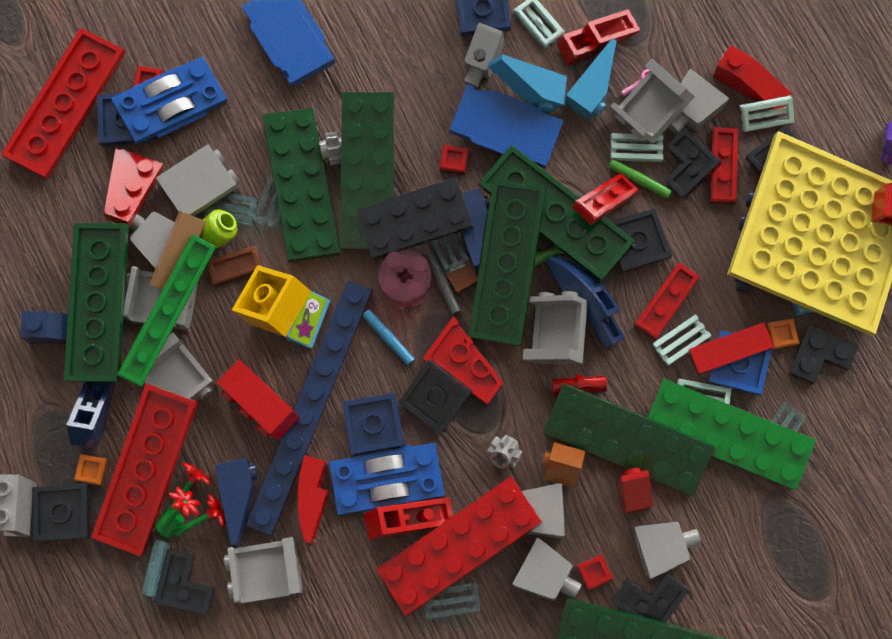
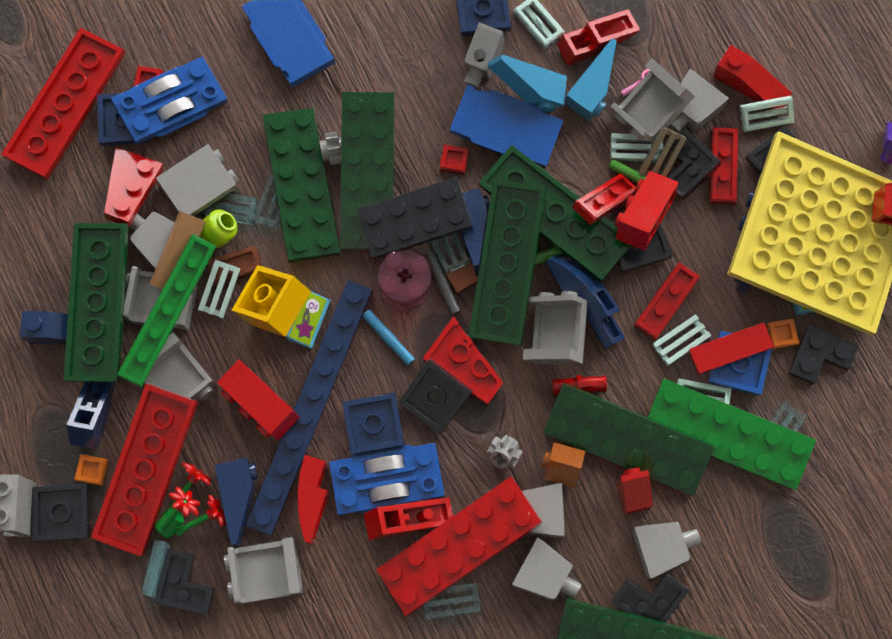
(226, 267): none -> light aqua tile
(594, 572): red tile -> none
(645, 210): none -> brick
(672, 157): none -> dark tan tile

